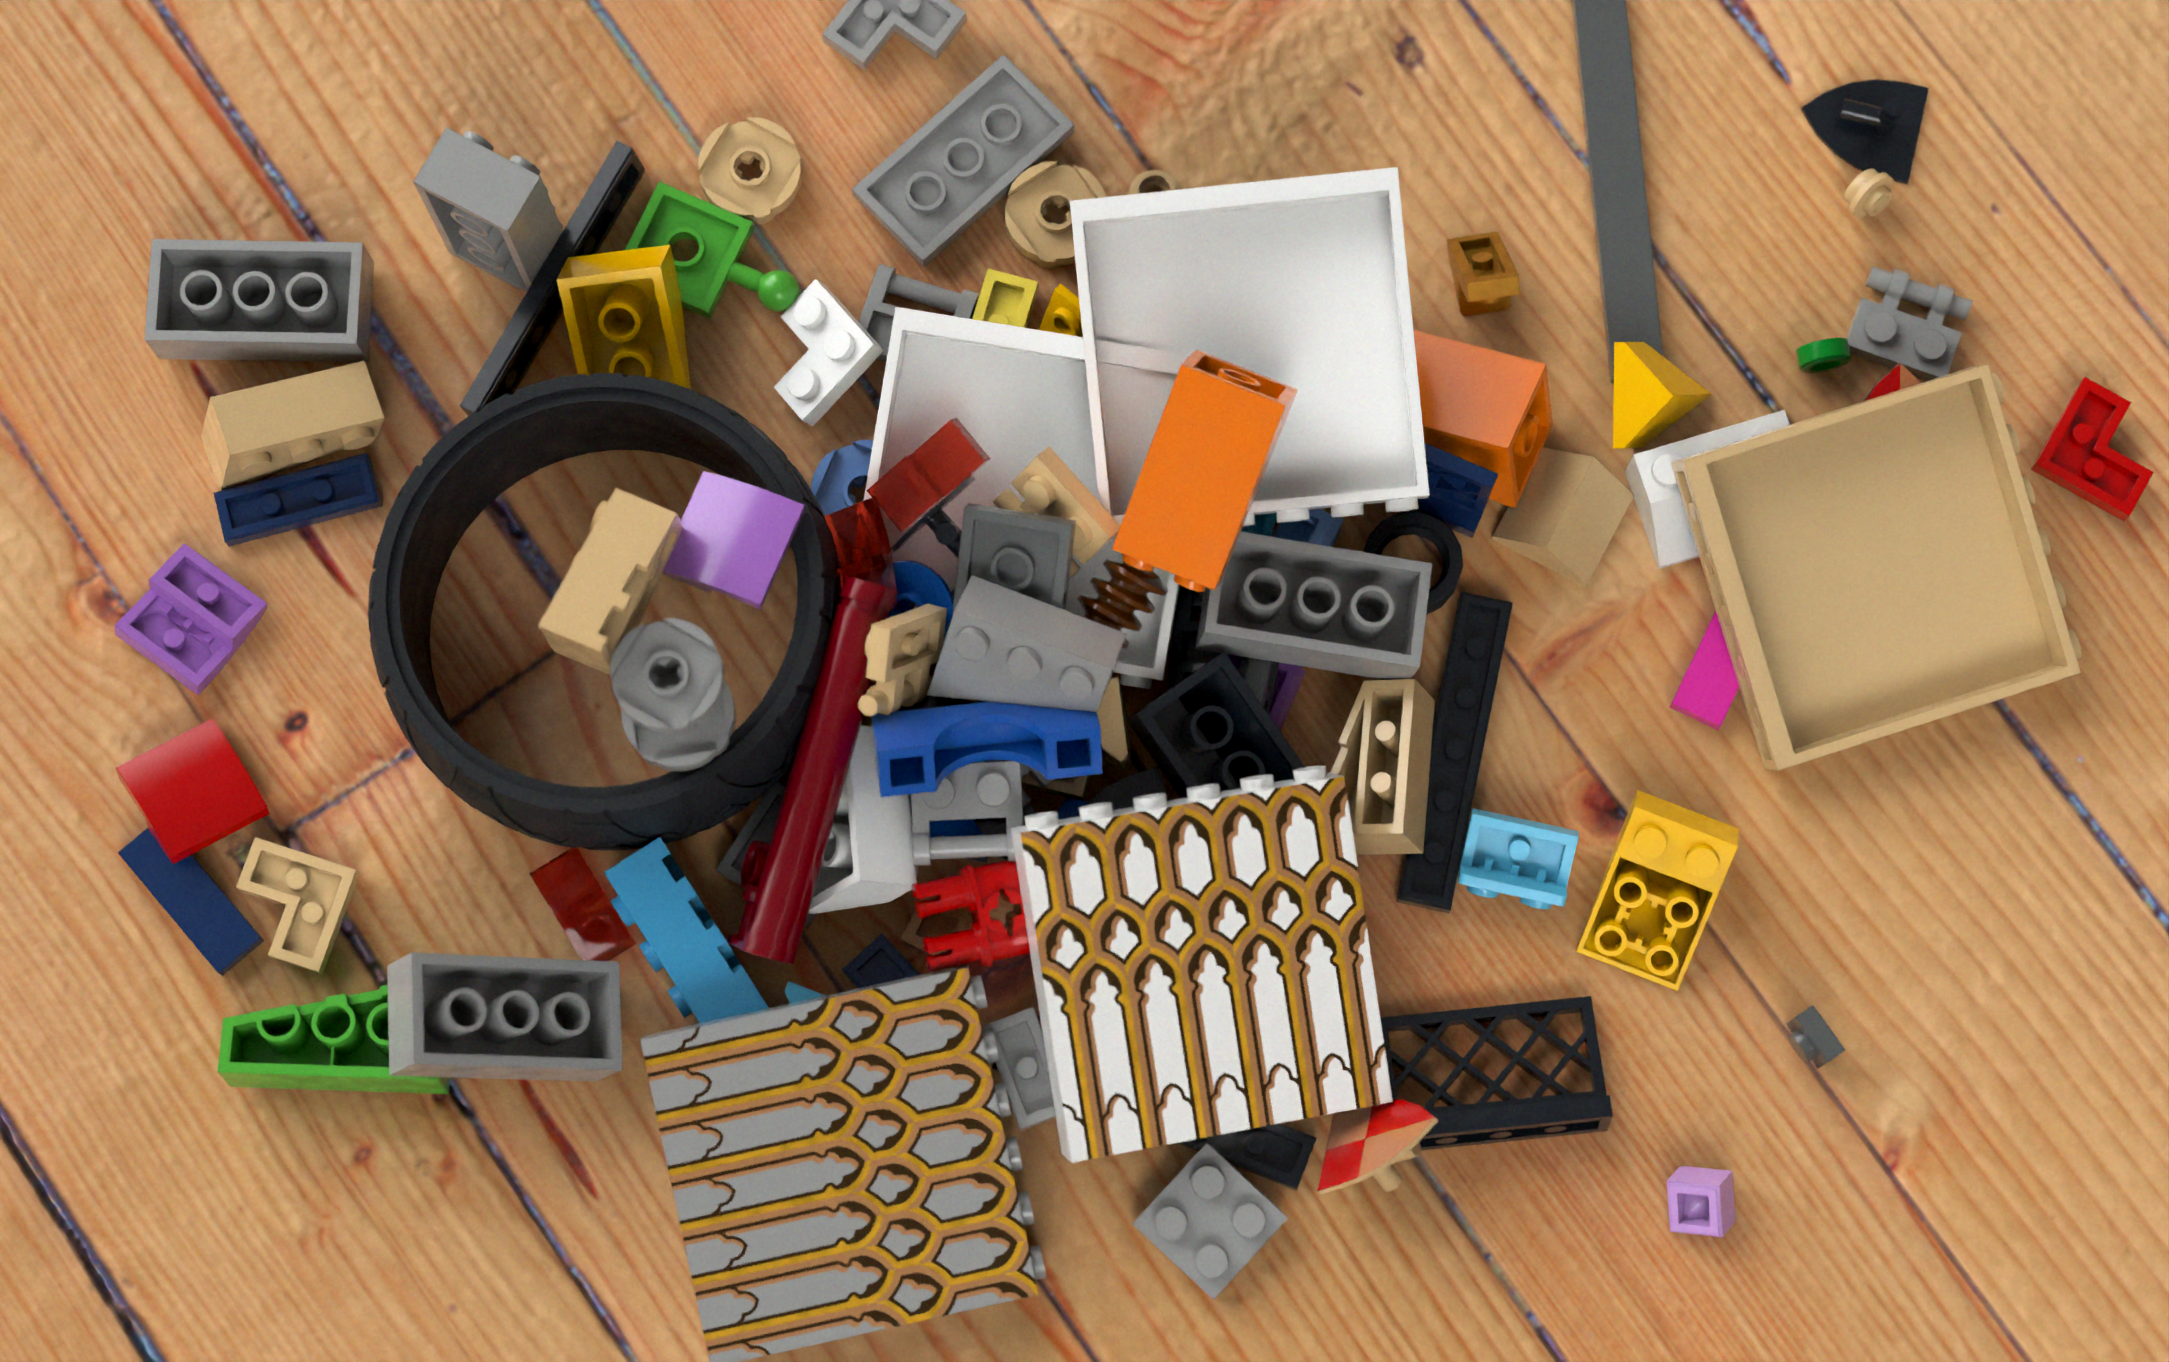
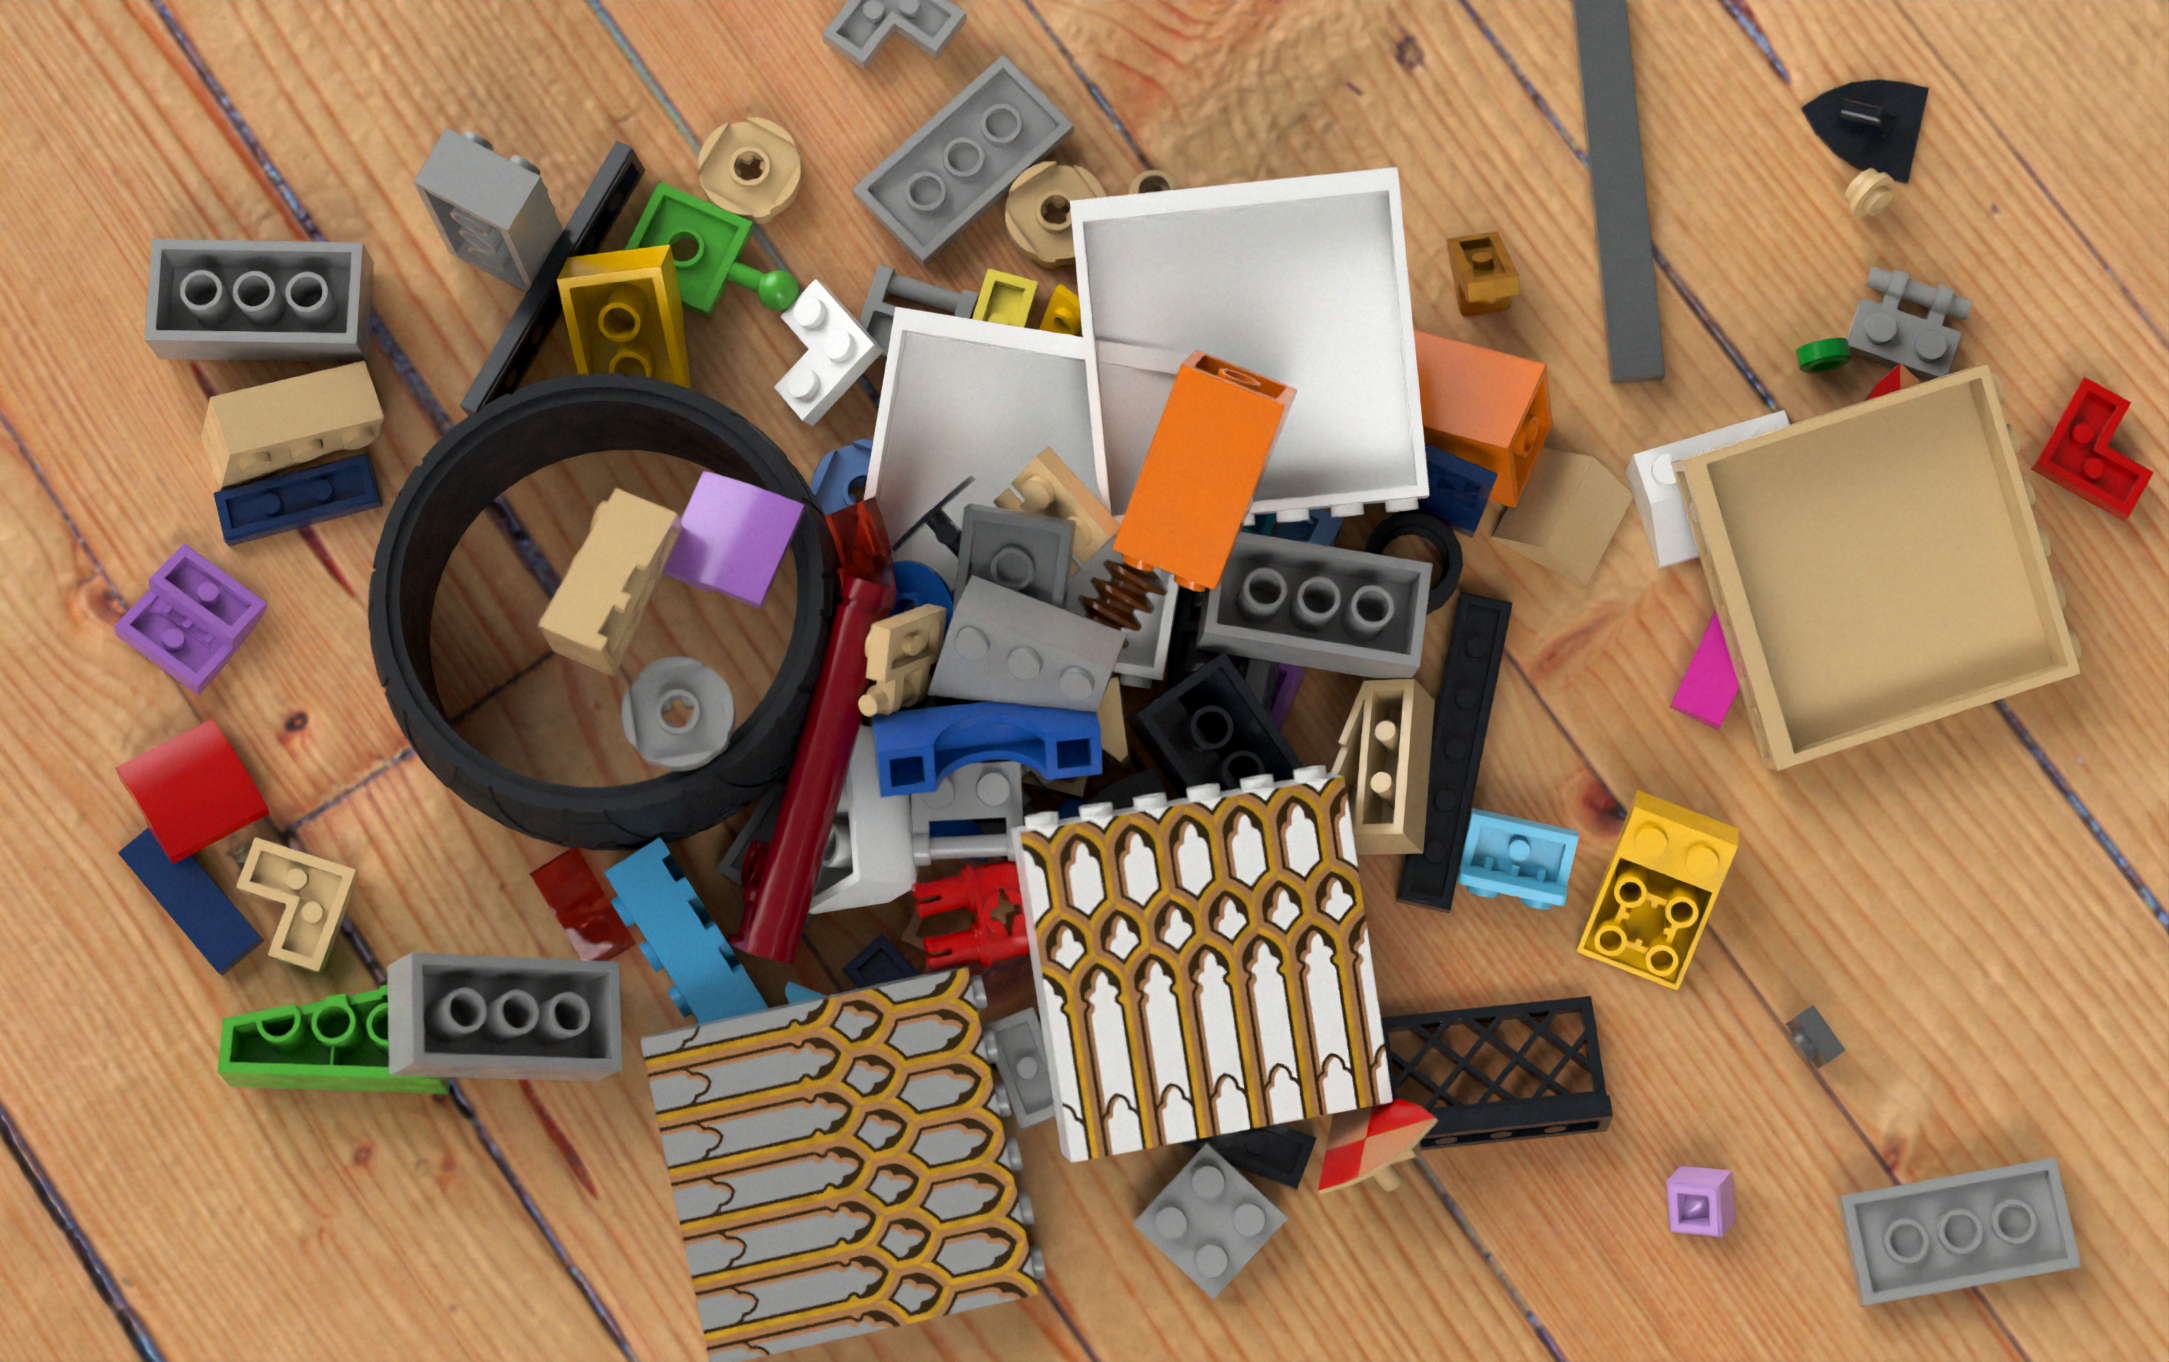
(659, 644): light grey plate -> none
(928, 474): clear red slope -> none
(1648, 394): yellow slope -> none
(1958, 1232): none -> light grey plate

